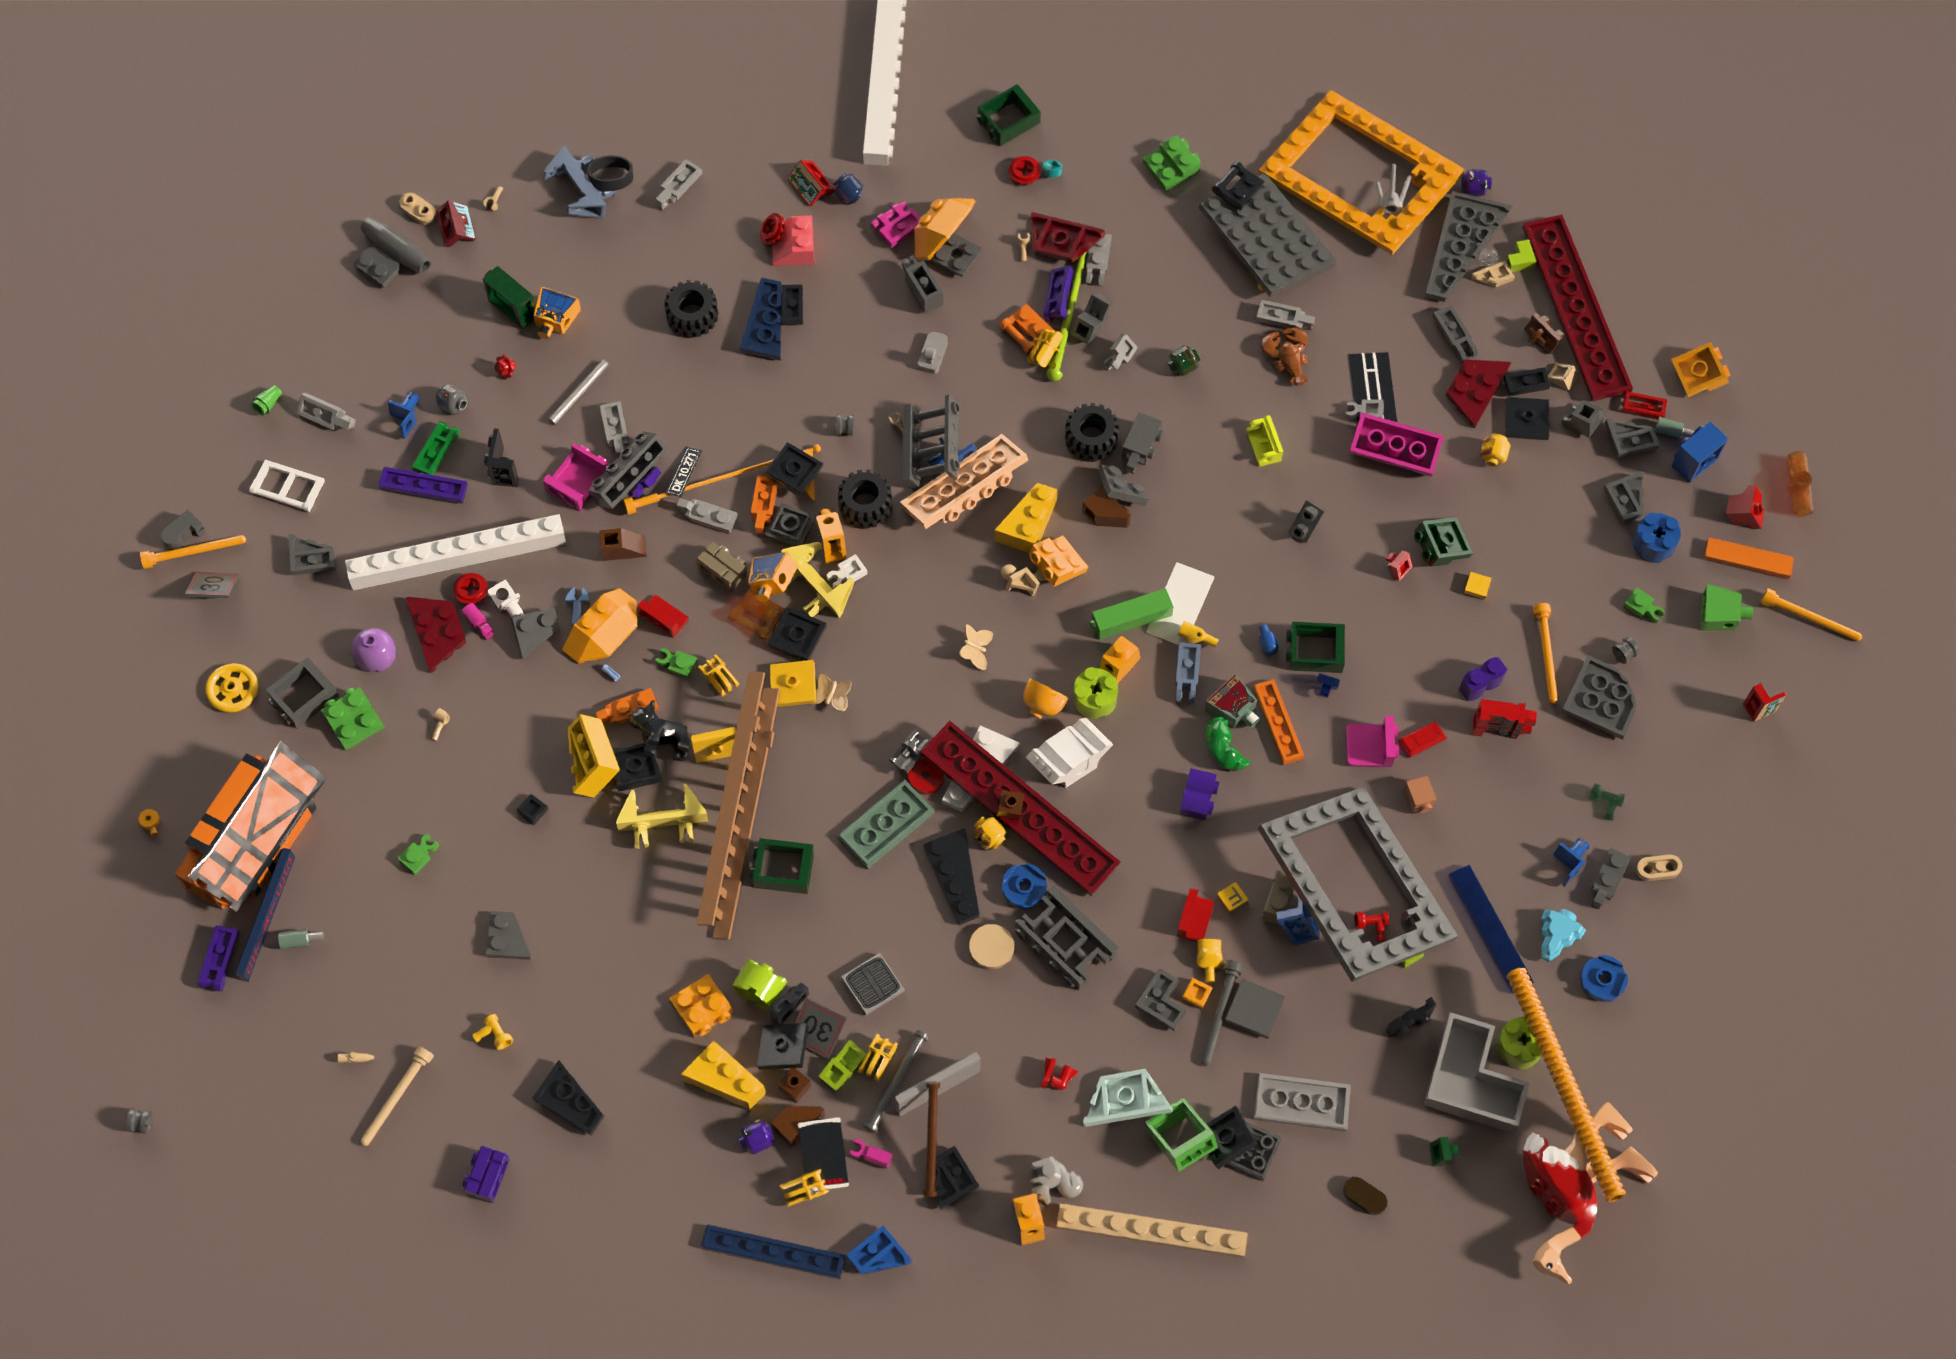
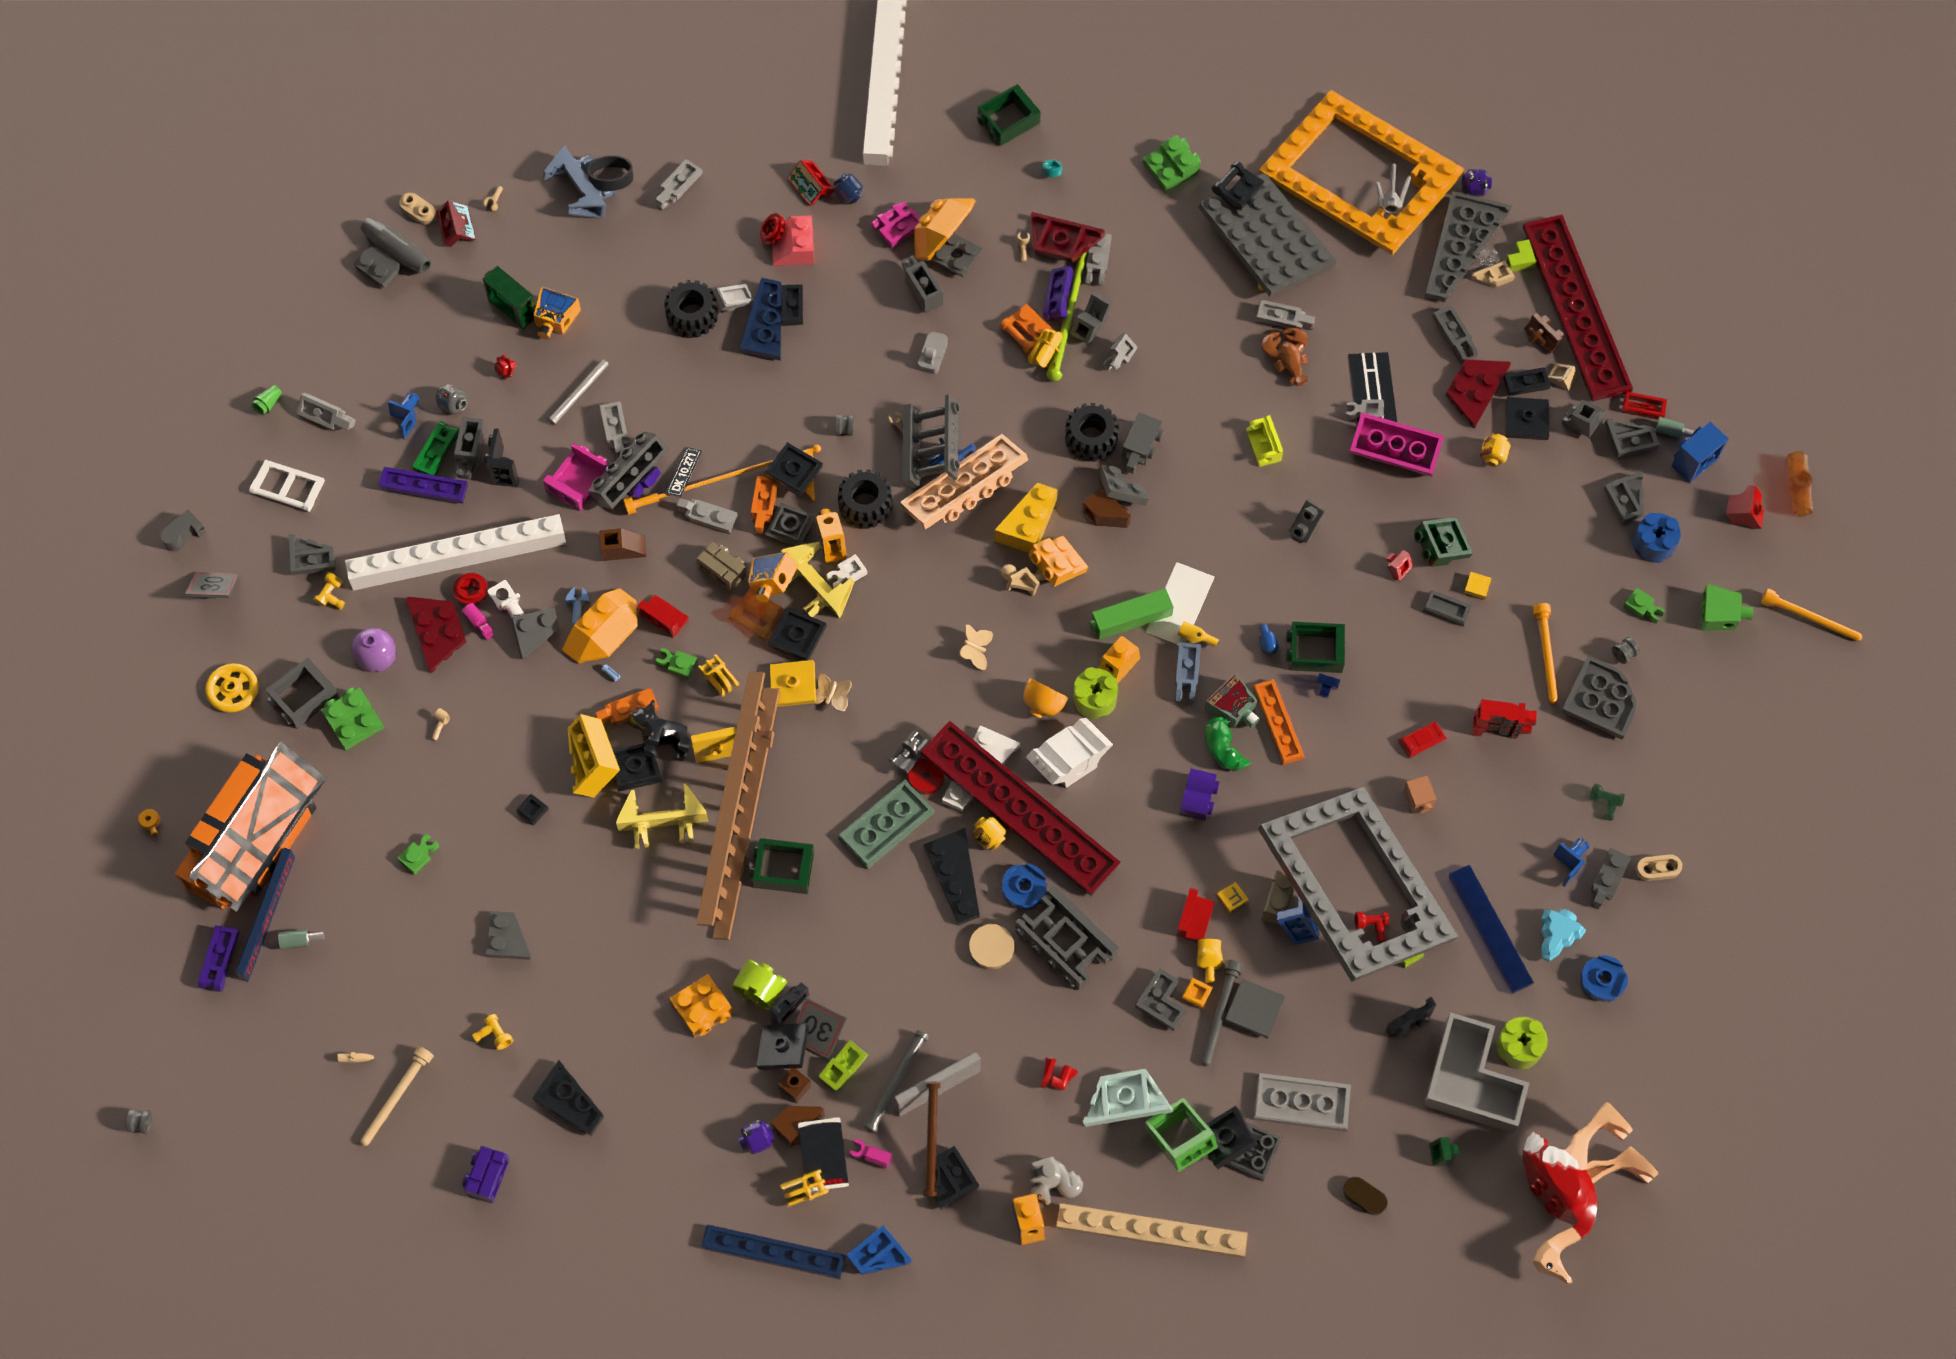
(150, 558): light orange piece -> none
(332, 581): none -> yellow piece
(469, 446): none -> dark grey hinge
(722, 1075): yellow wedge -> none
(733, 297): none -> light grey tile
(873, 984): tile -> none
(878, 1055): yellow arm -> none
(1010, 811): reddish brown plate -> none
(1017, 166): red gear -> none
(1184, 360): dark green head -> none
(1372, 744): dark pink bracket -> none
(1447, 608): none -> dark grey tile
(1484, 678): dark purple brick -> none
(1565, 1083): light orange piece -> none
(1701, 369): light orange plate -> none
(1749, 558): orange tile -> none
(1760, 704): red panel -> none

